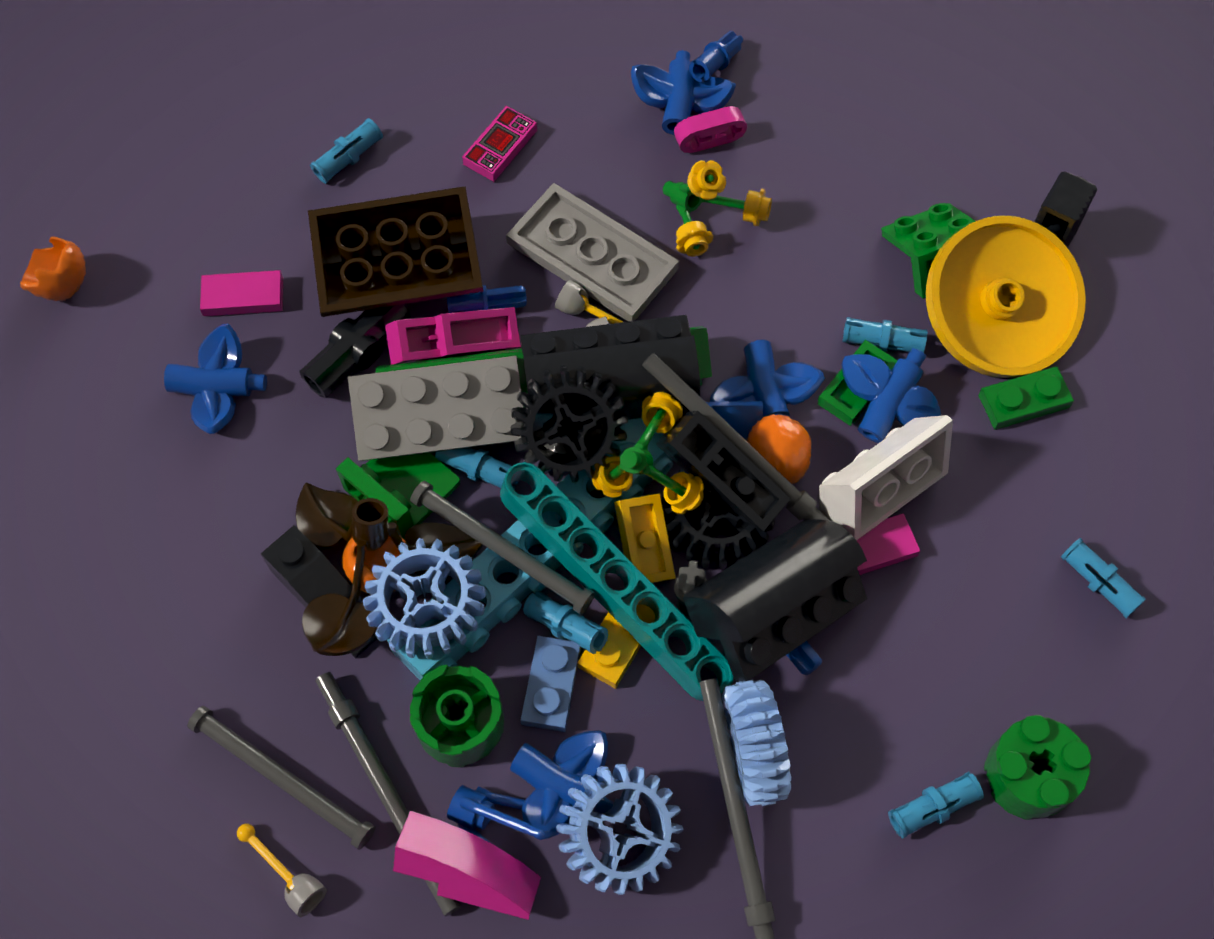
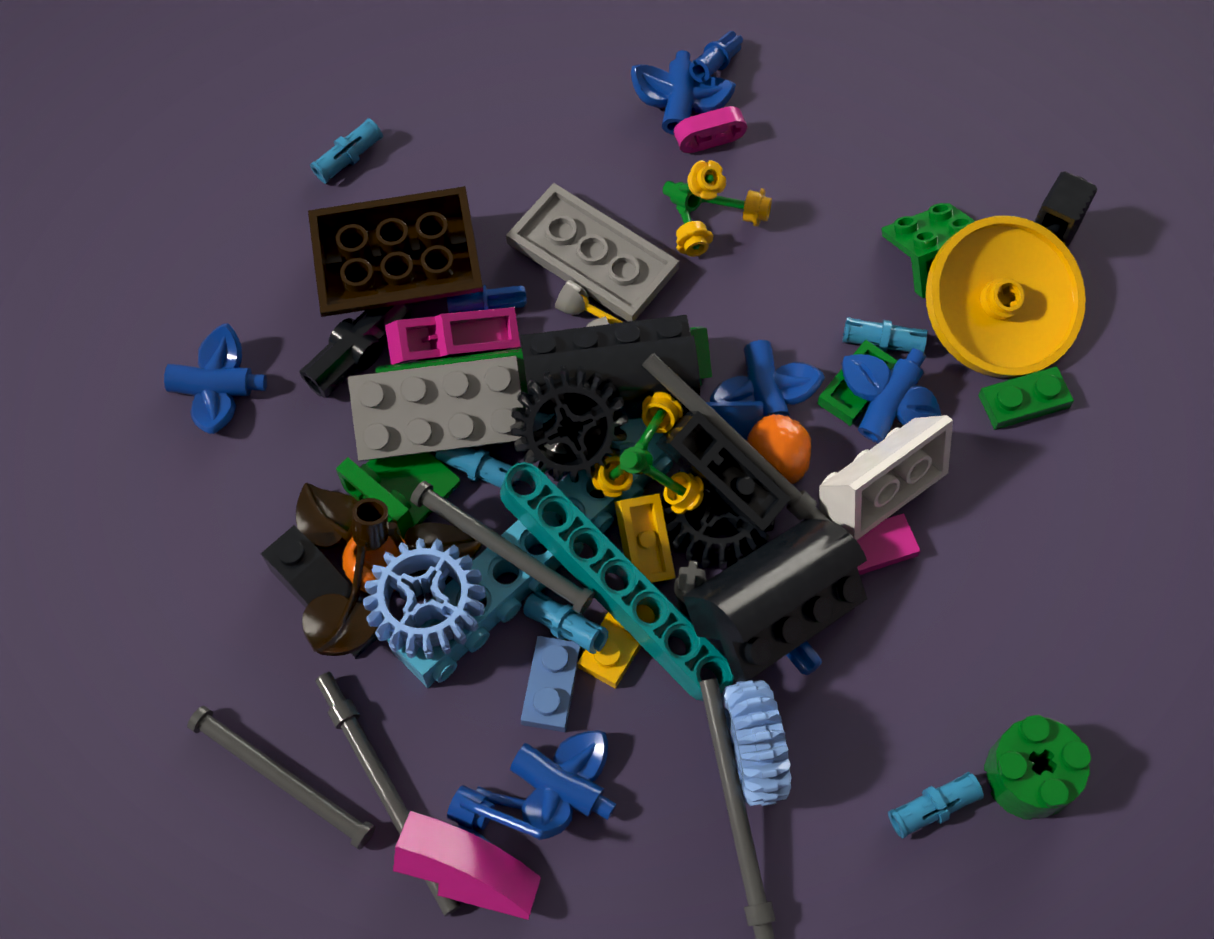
(55, 271): orange hair -> none
(241, 293): dark pink tile -> none
(302, 891): hinge -> none
(457, 689): green brick -> none
(499, 143): tile -> none
(614, 845): light blue gear -> none
(1080, 558): dark azure pin -> none

